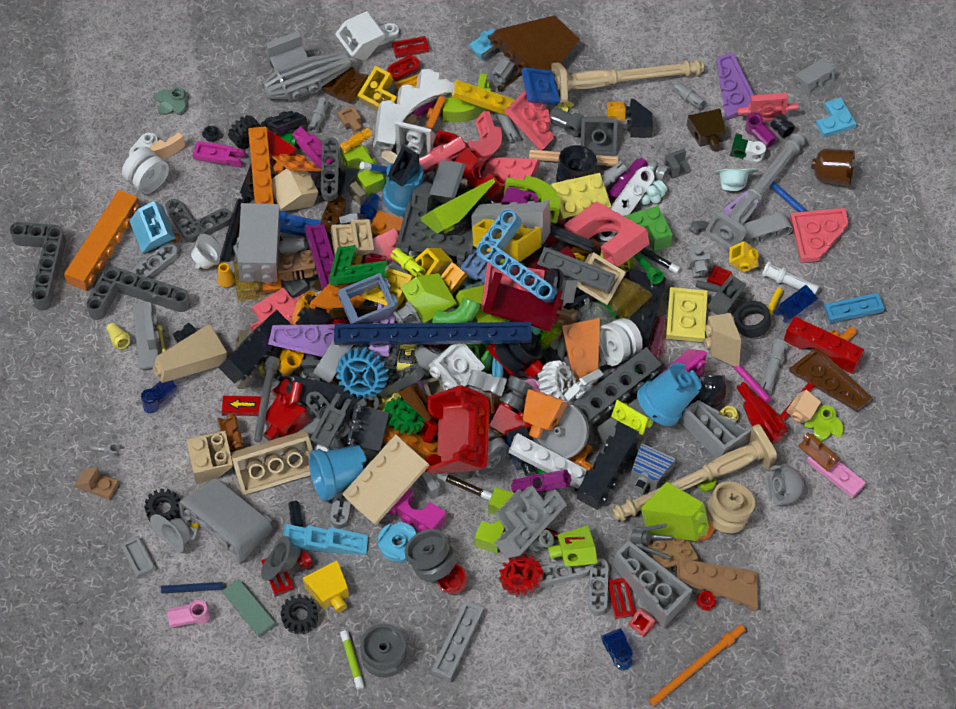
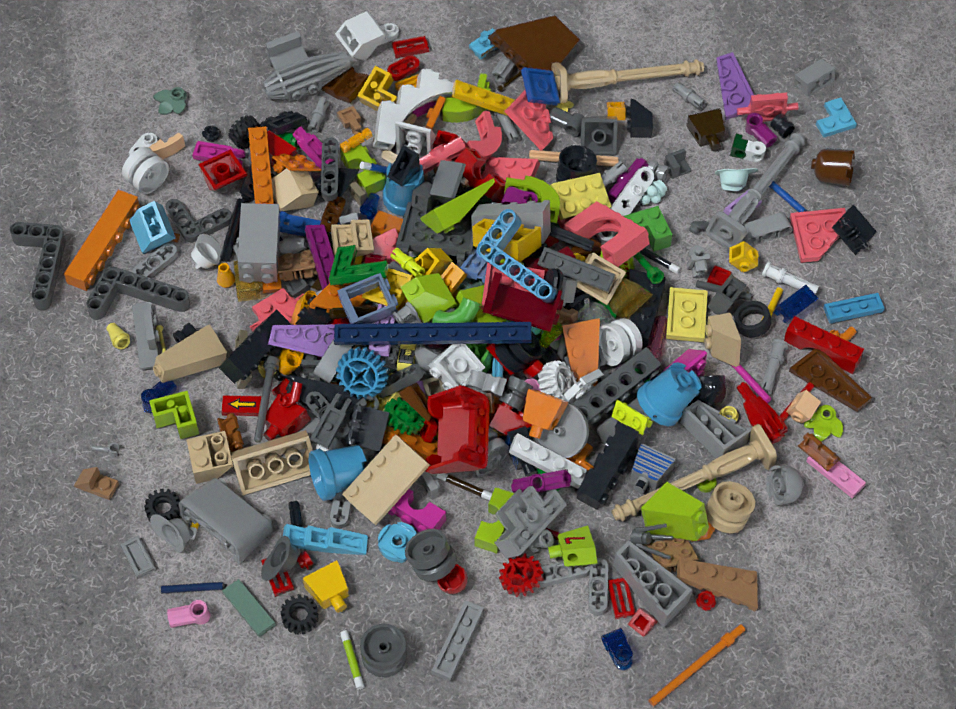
(175, 409): none -> lime brick
(221, 170): none -> red slope
(854, 229): none -> black hinge

